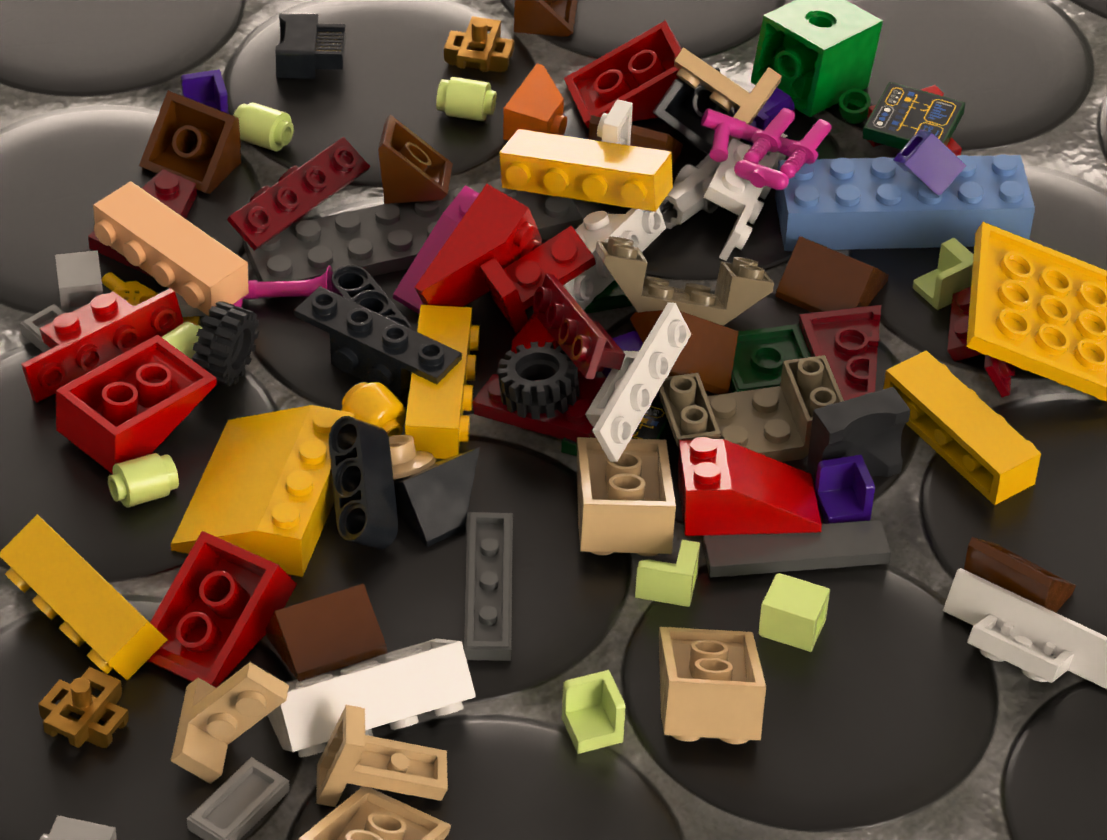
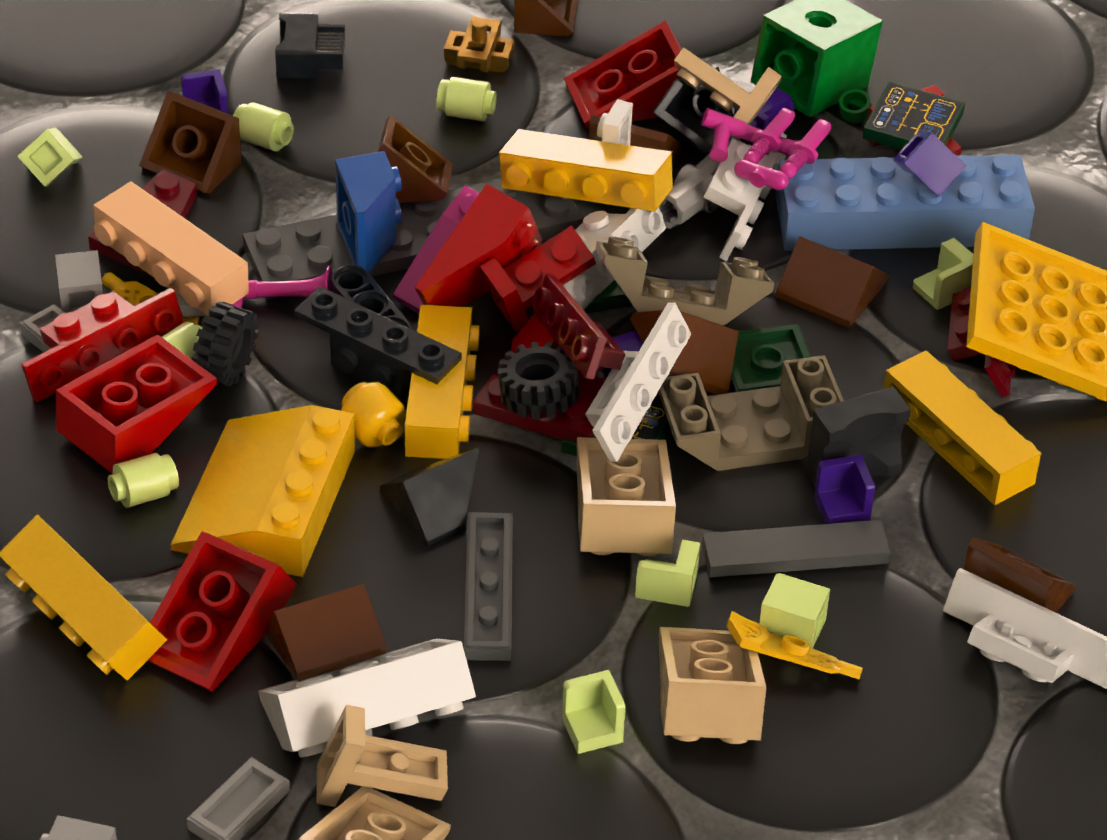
(49, 156): none -> yellowish green panel
(92, 708): pearl gold piece -> none
(220, 715): tan bracket -> none
(297, 193): dark red bracket -> none
(363, 483): black beam -> none
(367, 206): none -> blue slope
(406, 459): tan piece -> none
(535, 106): orange slope -> none
(742, 491): red slope -> none
(789, 647): none -> yellow piece
(850, 345): dark red wing -> none

